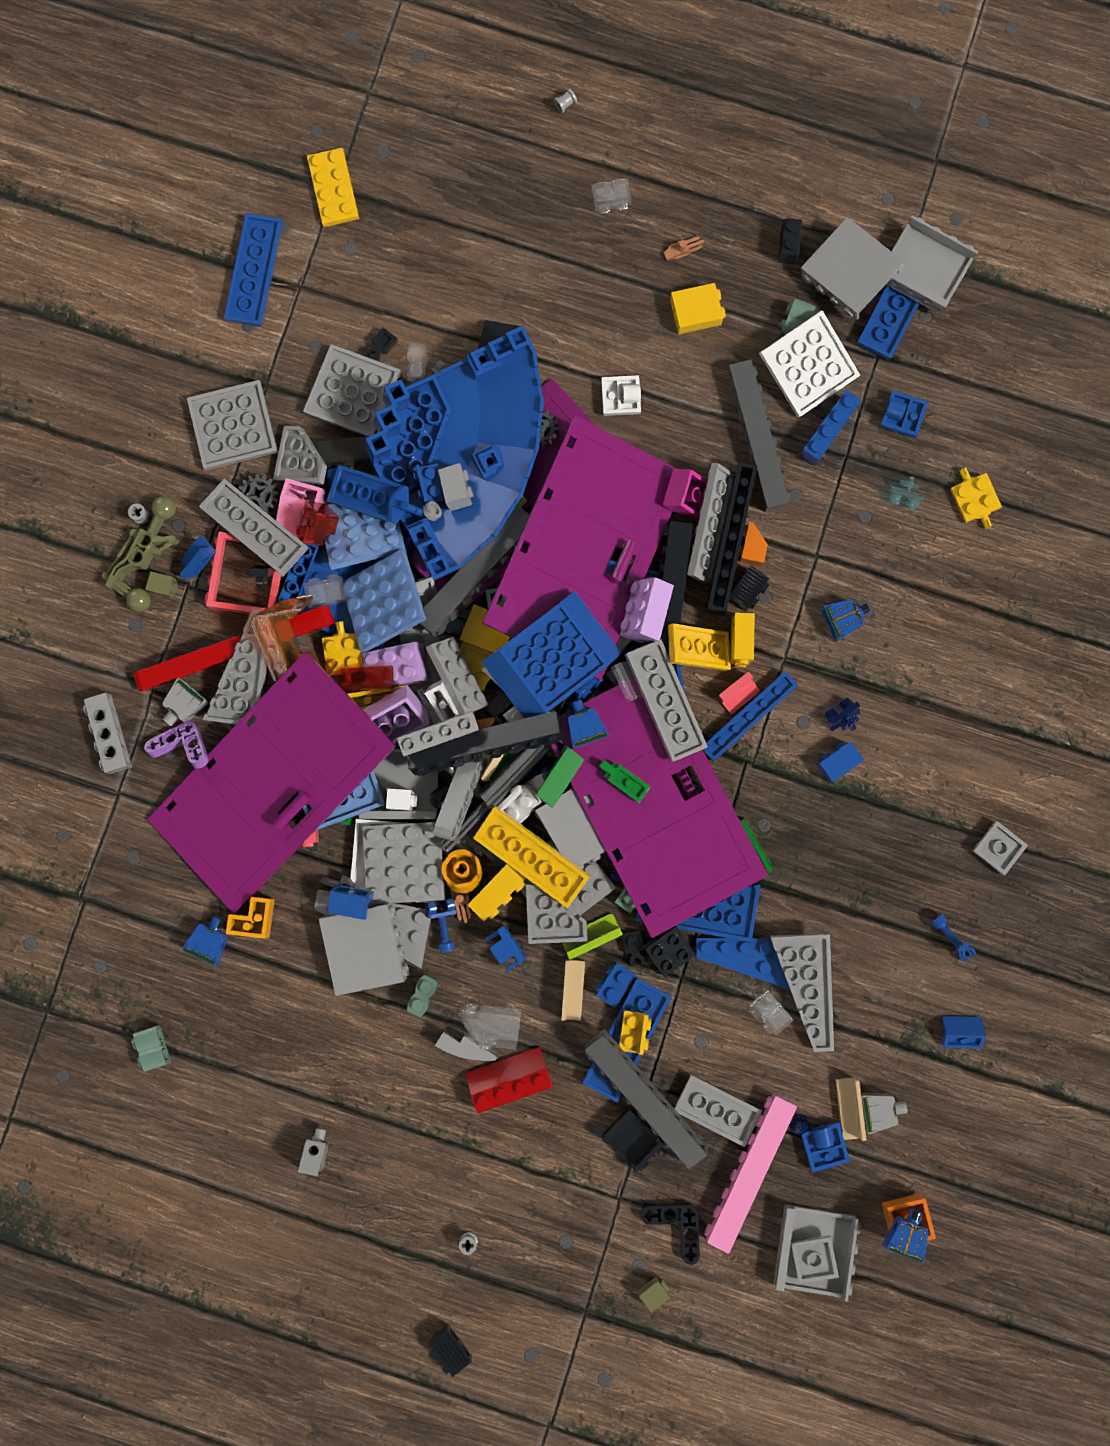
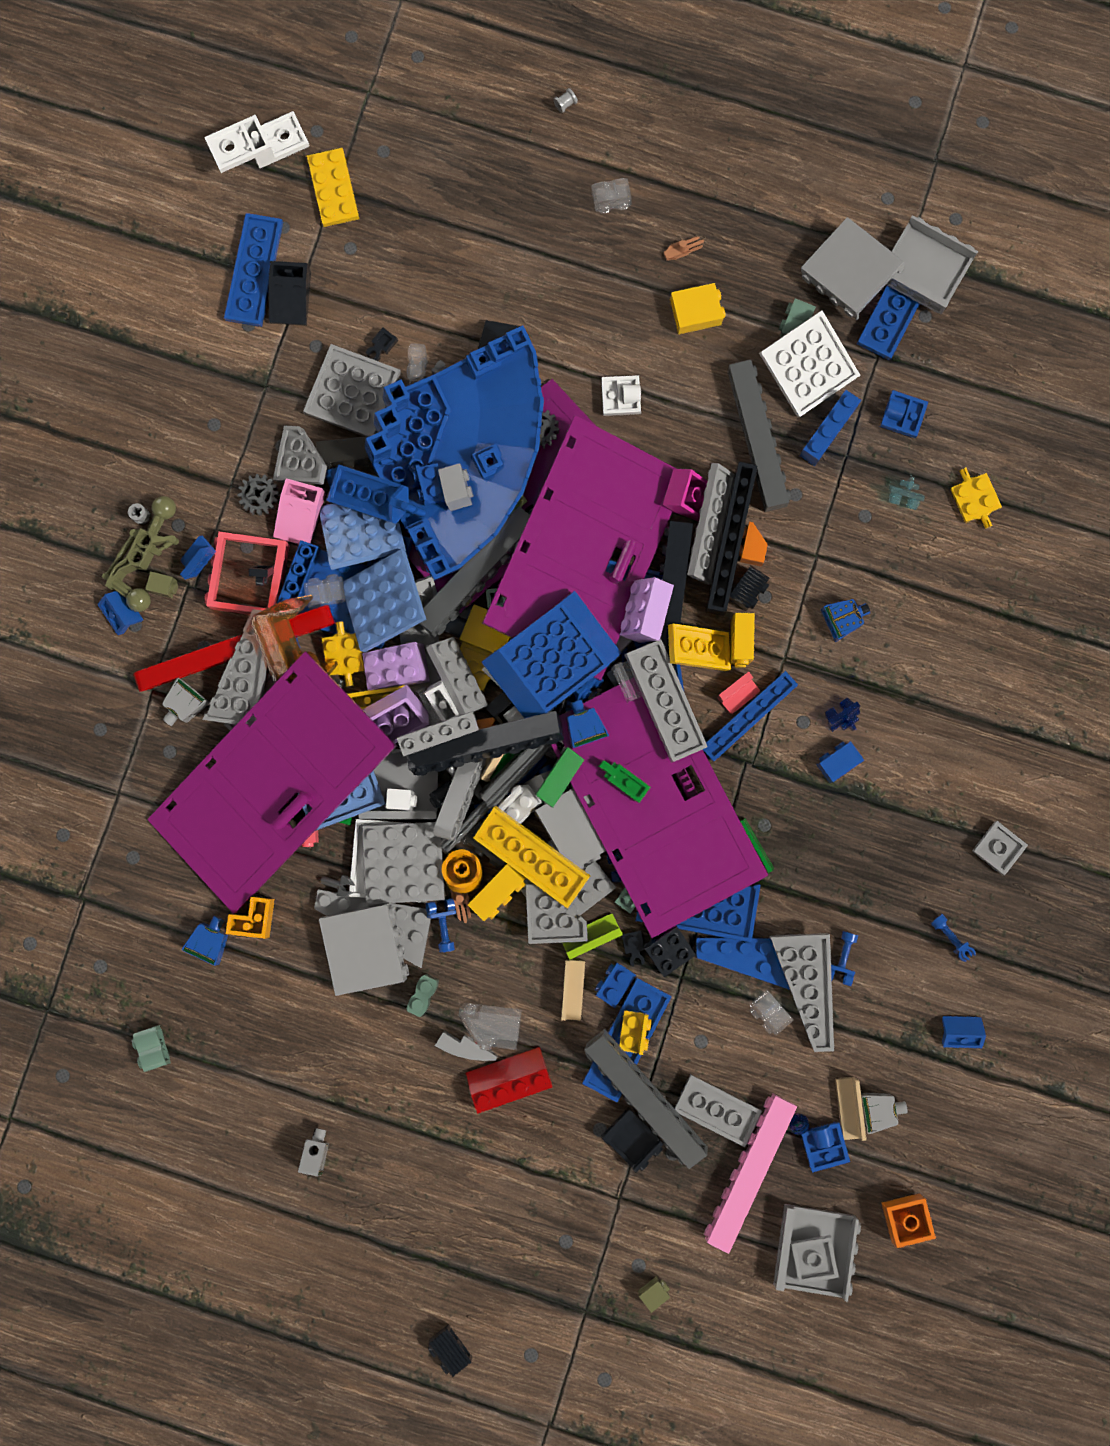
(118, 613): none -> blue panel
(120, 759): light grey brick -> none
(186, 739): medium lavender beam -> none
(232, 425): light grey plate -> none
(253, 527): light grey plate -> none
(257, 141): none -> white bracket
(289, 292): none -> black slope
(316, 523): clear red brick -> none
(349, 901): blue panel -> none
(367, 678): clear red panel -> none
(432, 511): light grey tile -> none
(463, 1246): light grey bush -> none
(506, 948): blue panel -> none
(679, 1218): black beam -> none
(790, 241): black brick -> none
(849, 939): none -> blue bar
(908, 1237): blue torso -> none

